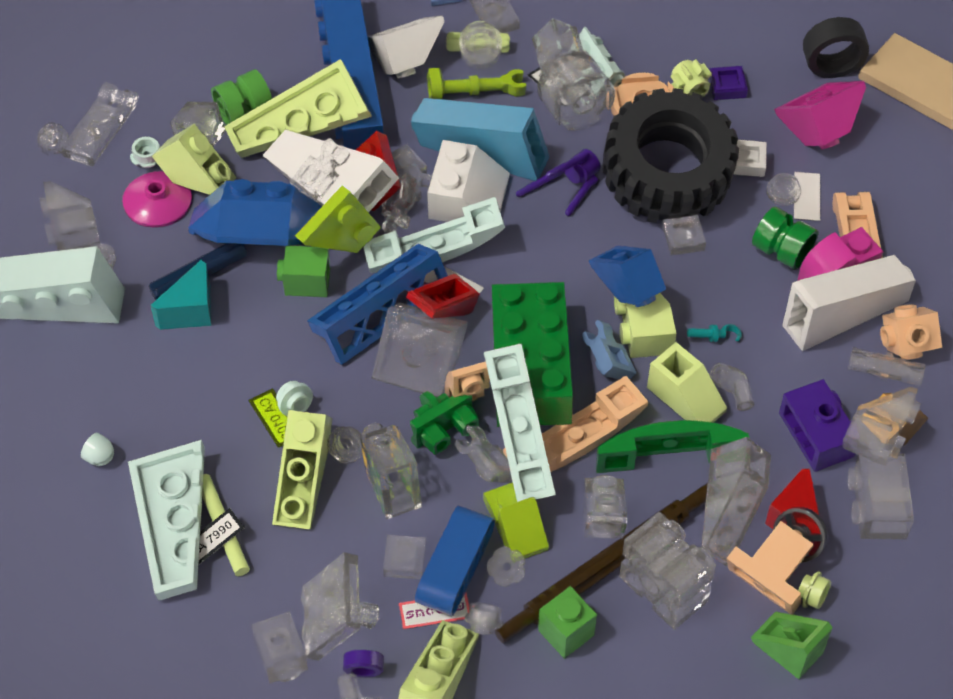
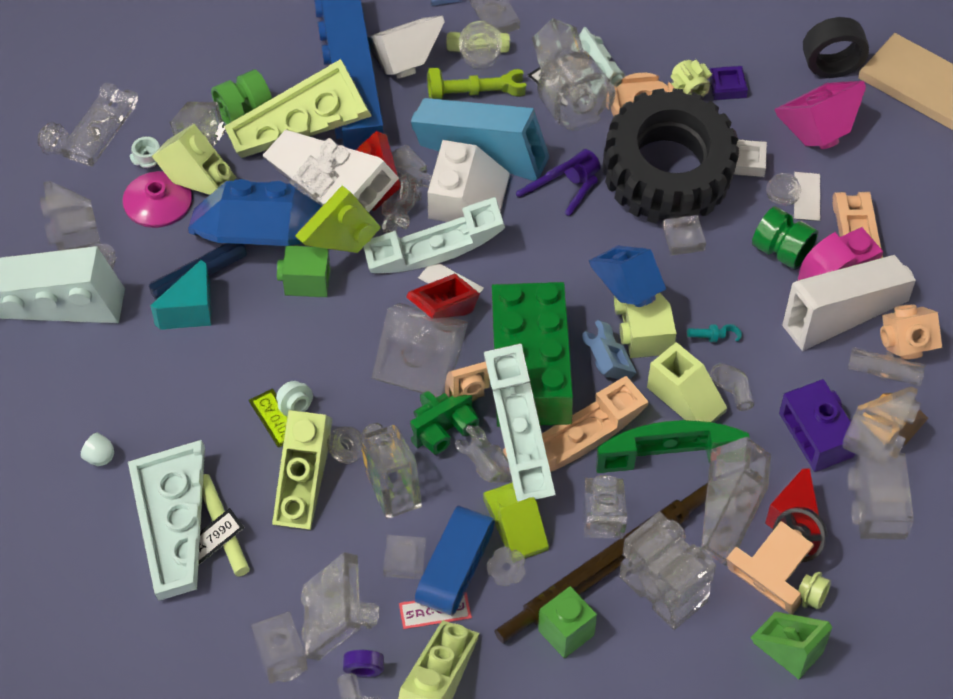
(372, 295): blue fence -> none
(484, 618): clear plate -> none

